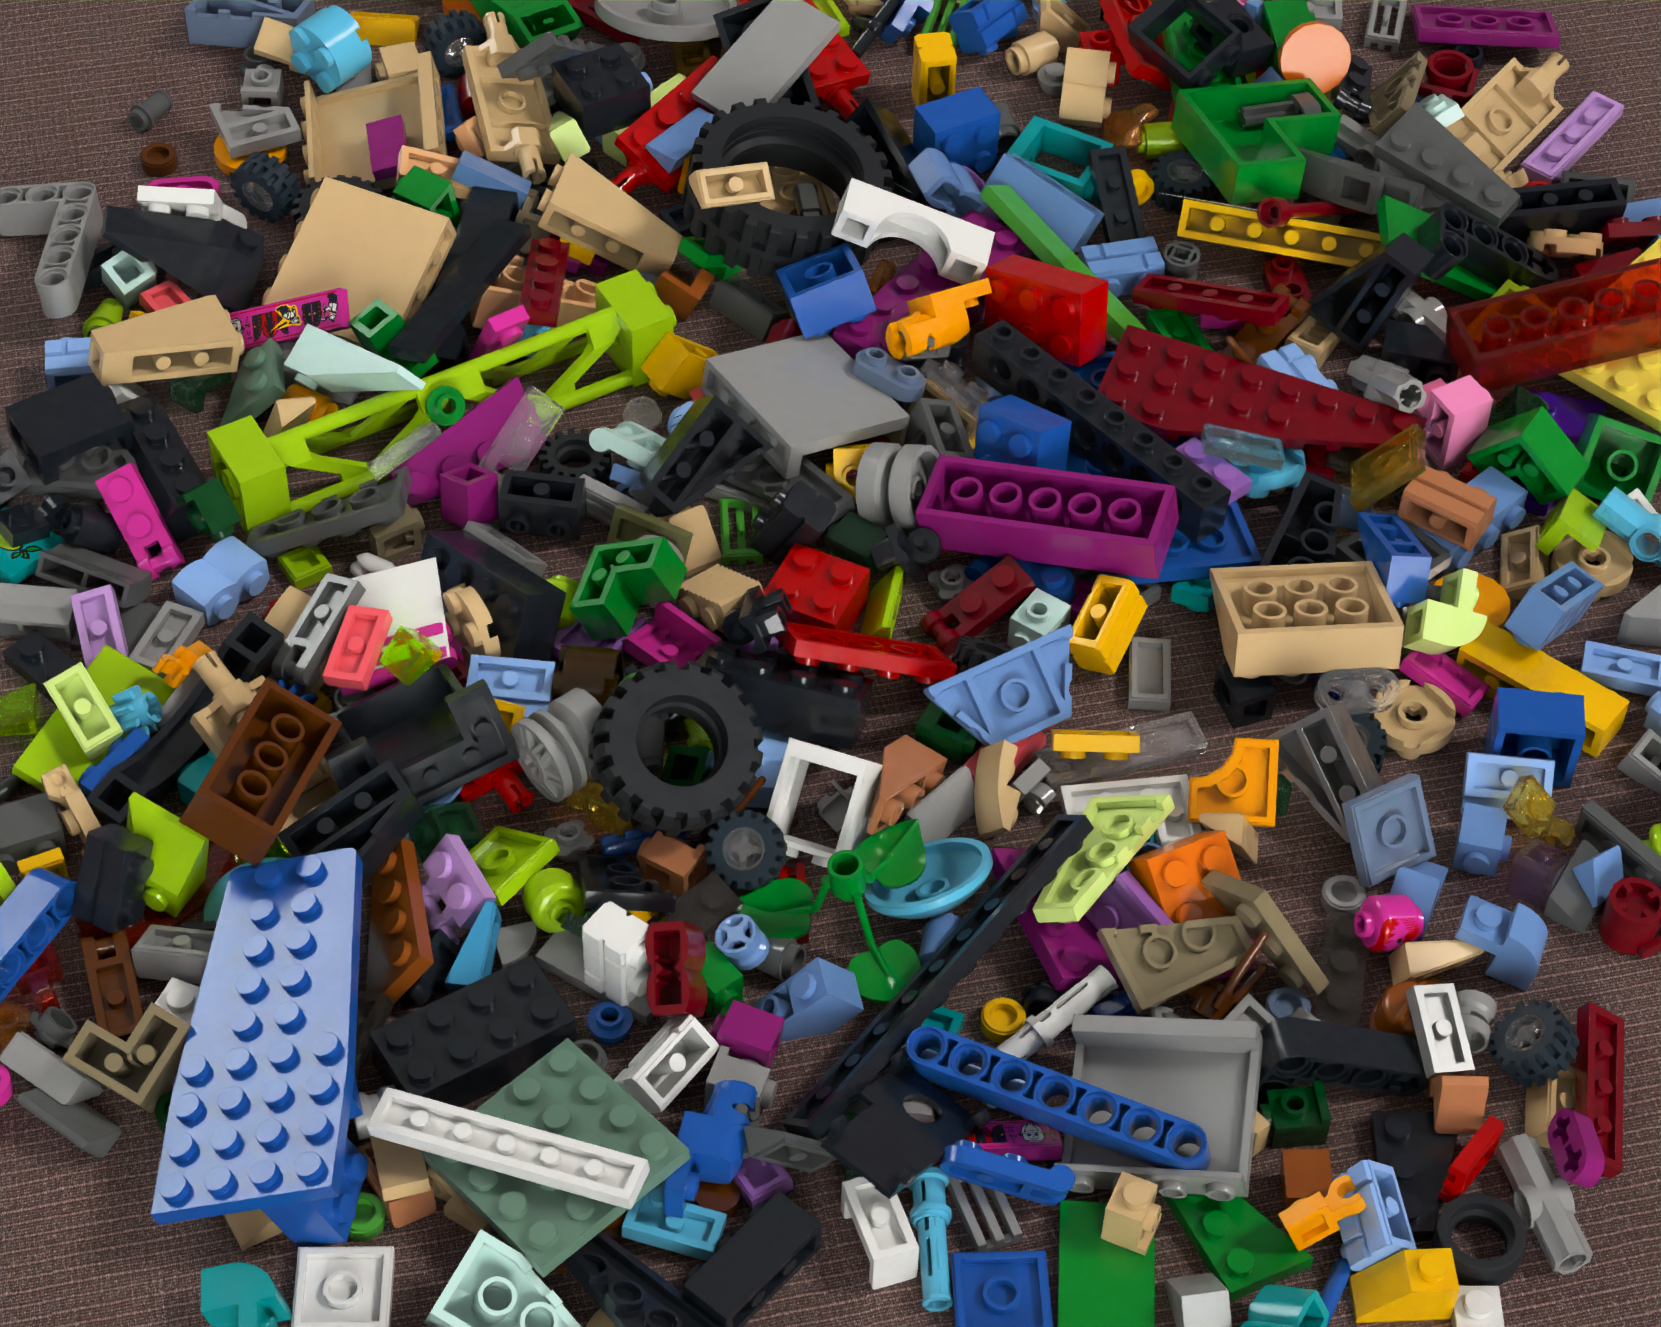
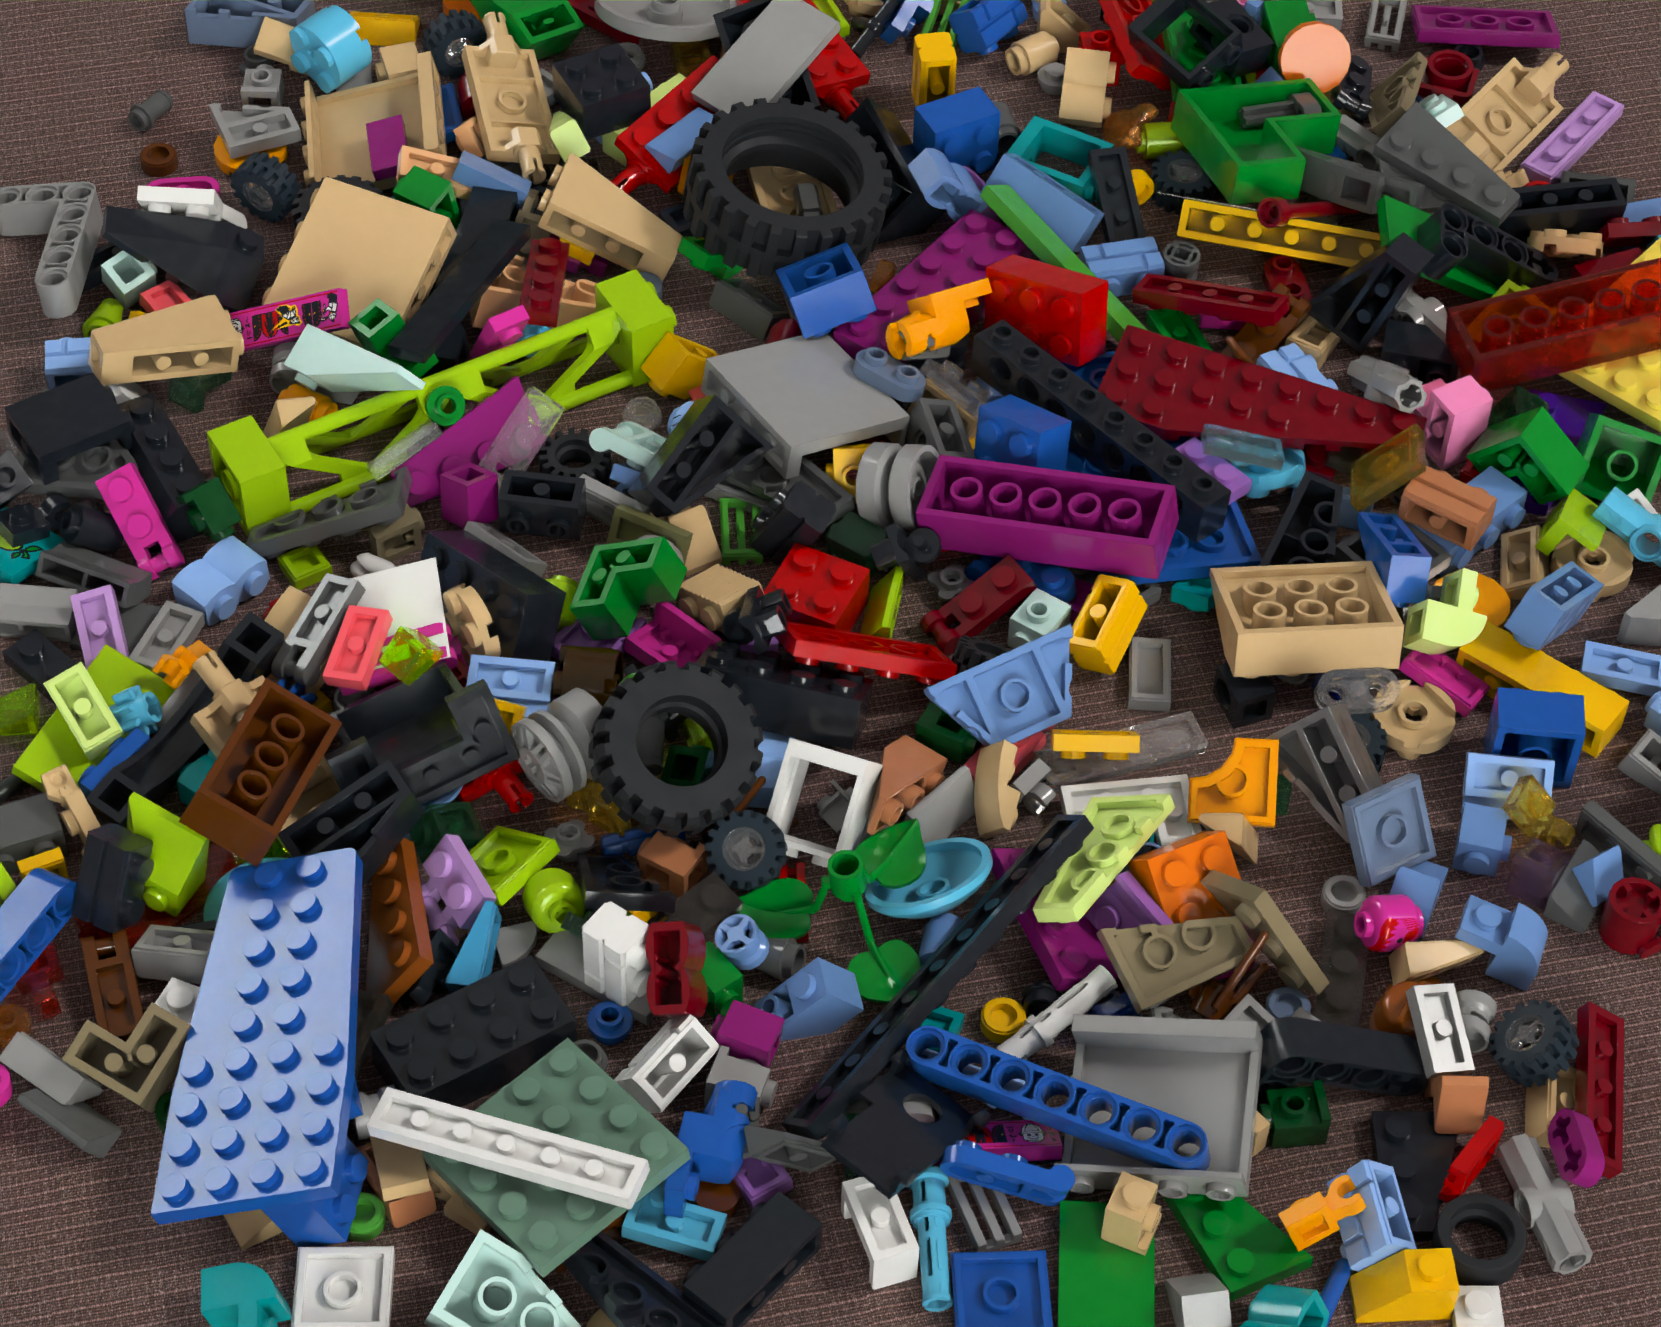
(53, 1027): dark grey plate -> none
(257, 383): sand green wing -> none
(538, 56): dark grey wing -> none
(681, 295): dark orange panel -> none
(732, 185): tan slope -> none
(955, 245): white arch -> none
(1304, 1174): dark orange panel -> none

